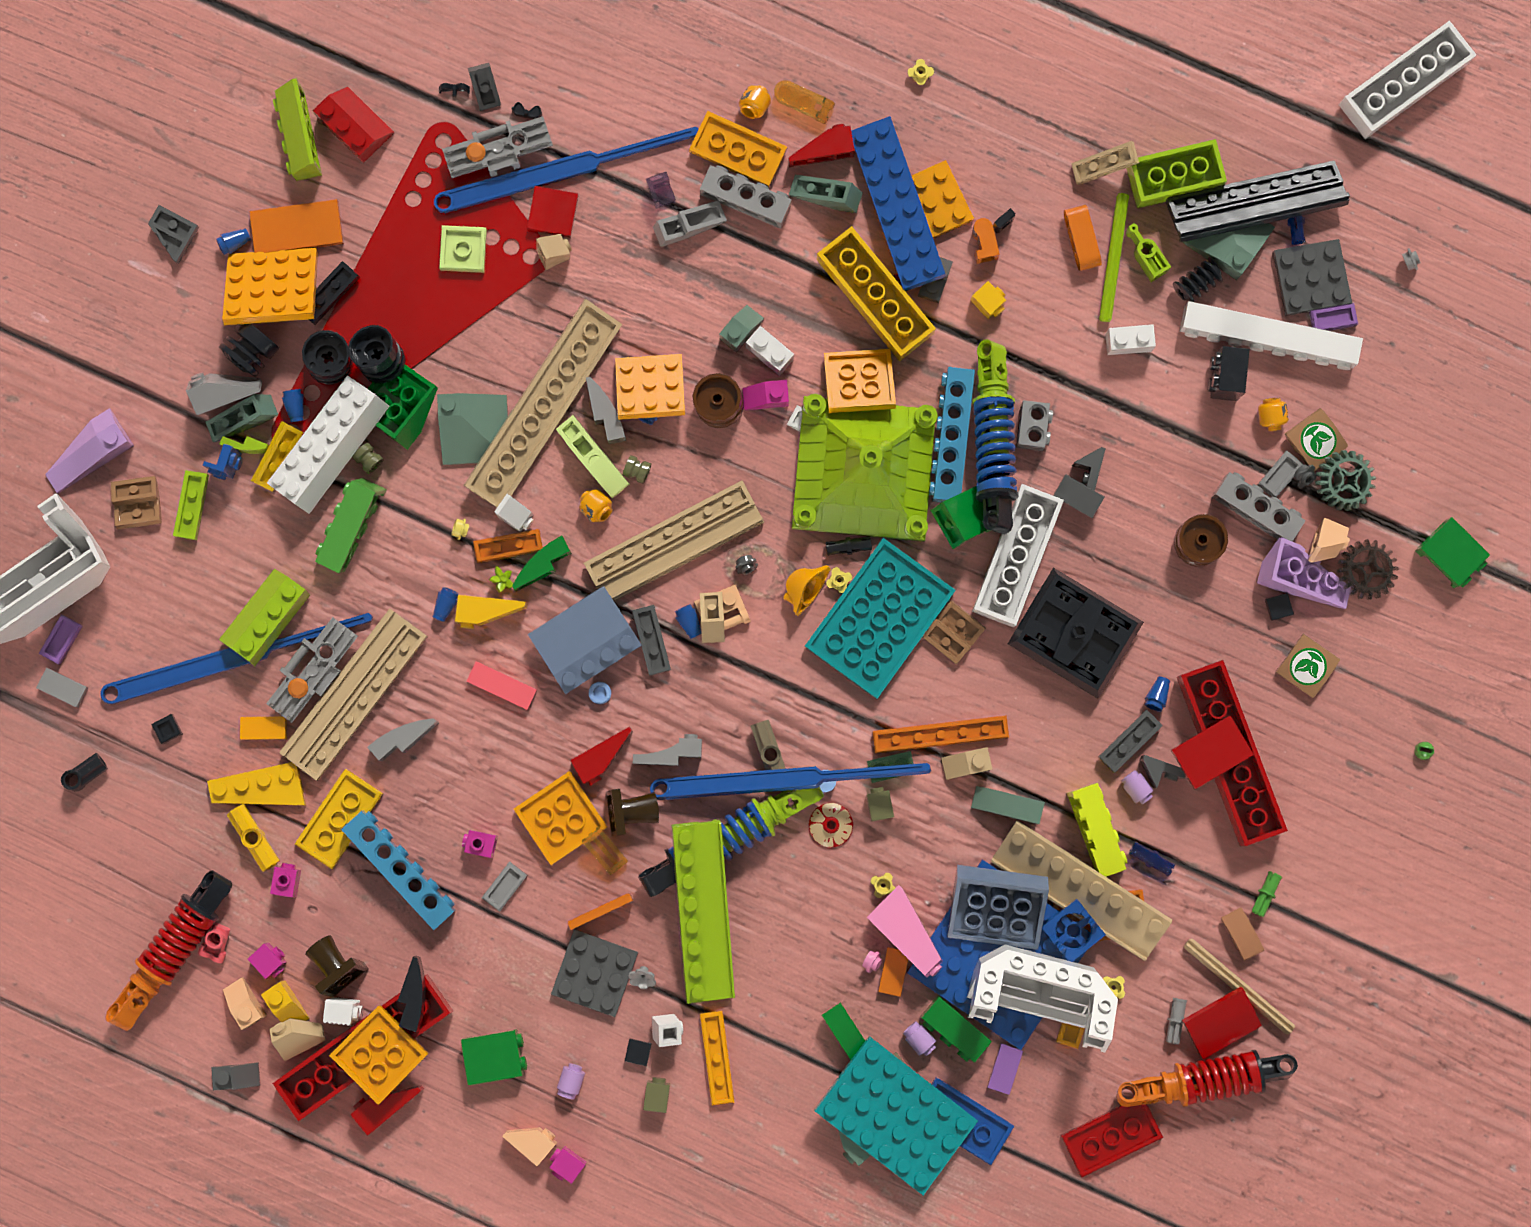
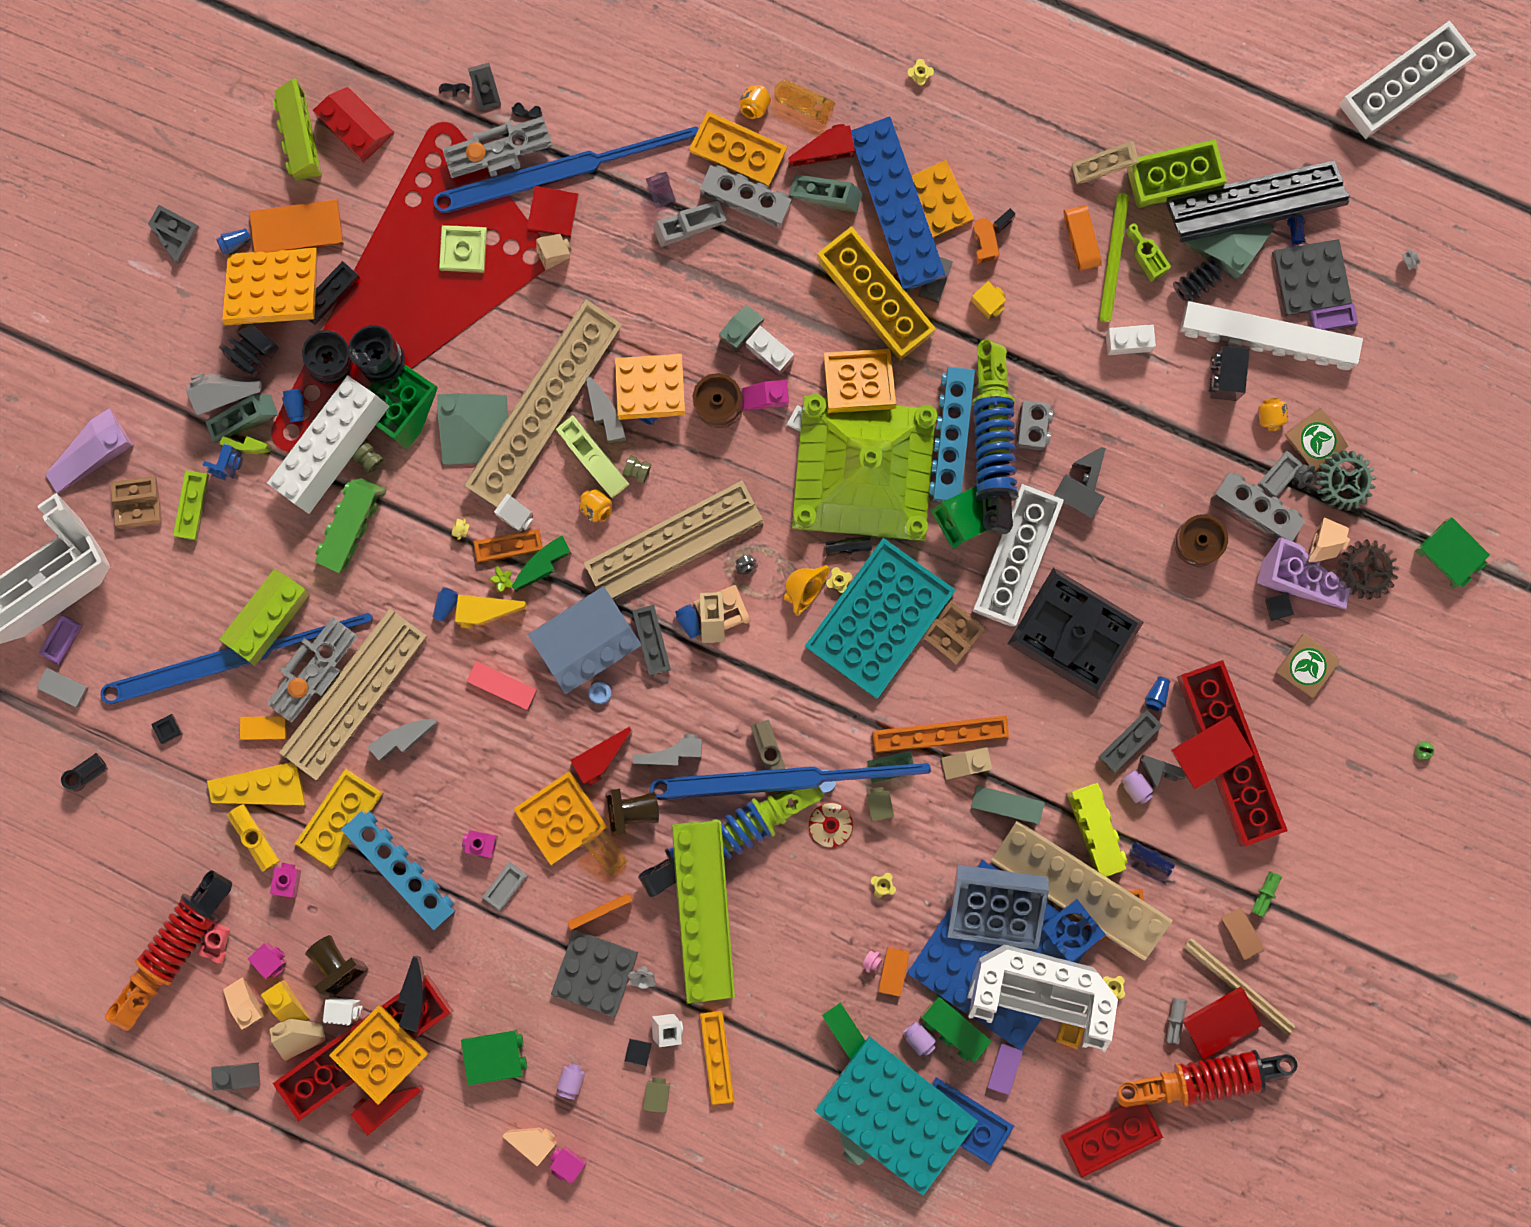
(277, 451): yellow plate -> none
(903, 927): bright pink slope -> none

